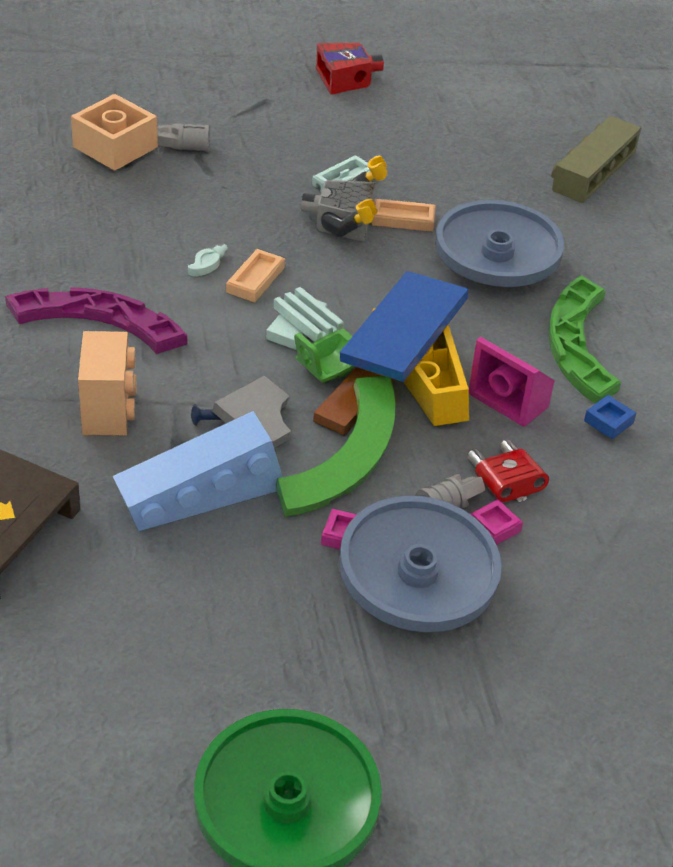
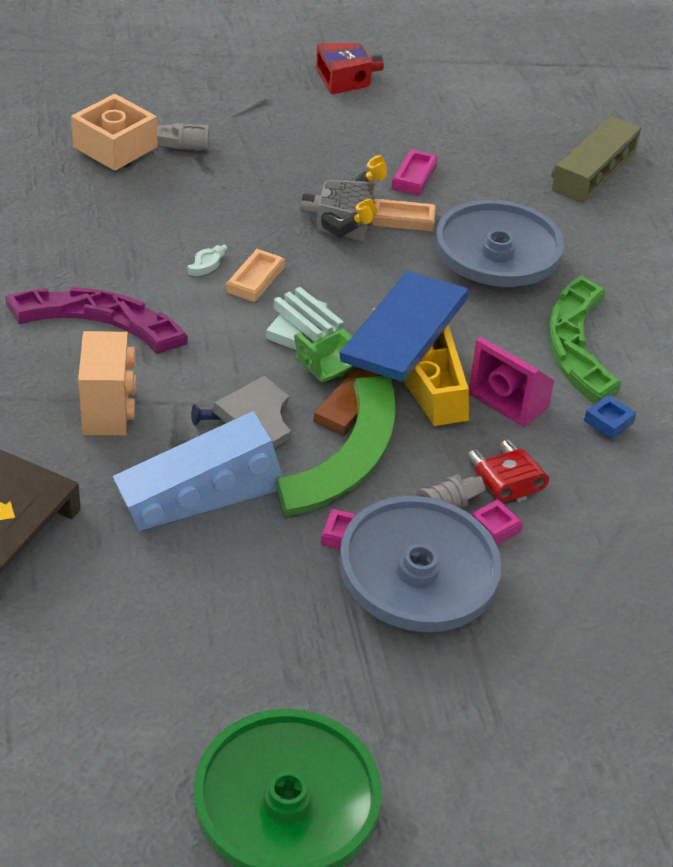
(343, 171): light aqua tile -> none
(414, 172): none -> dark pink tile

